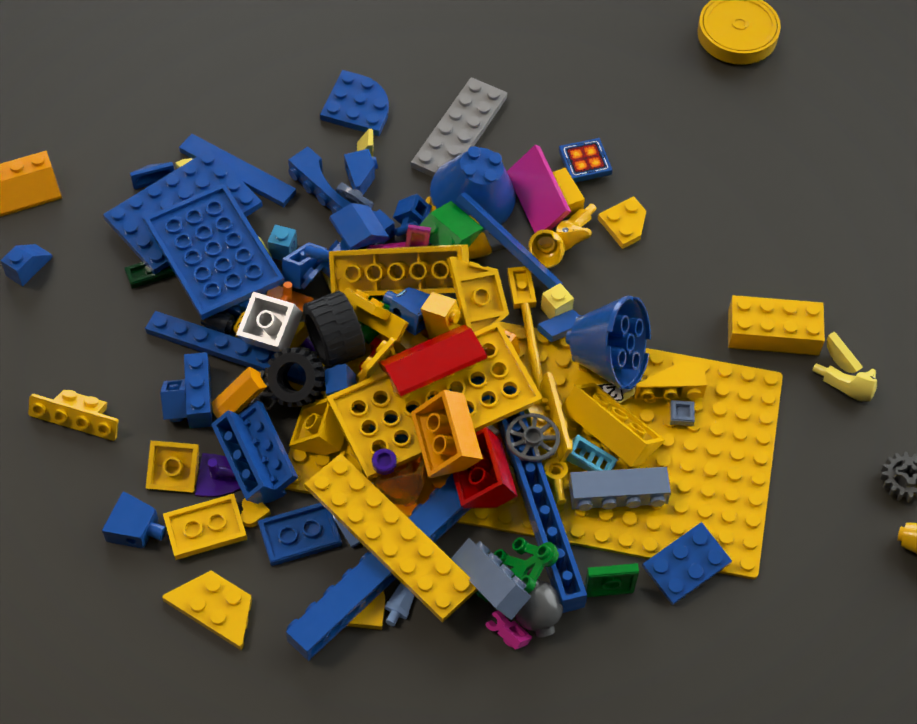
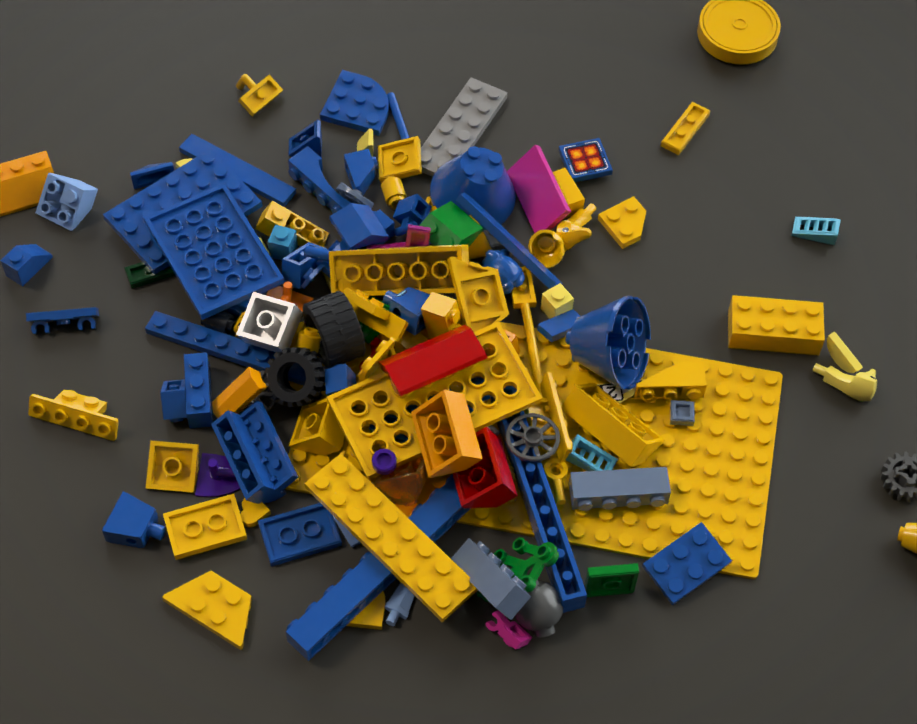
(62, 317): none -> blue plate
(65, 200): none -> light blue slope
(259, 94): none -> yellow plate
(278, 215): none -> yellow slope
(309, 136): none -> blue slope
(309, 339): none -> yellow brick
(393, 191): none -> yellow brick
(397, 116): none -> blue bar
(400, 159): none -> yellow tile
(509, 270): none -> blue hair
(685, 128): none -> yellow tile
(823, 236): none -> medium azure slope

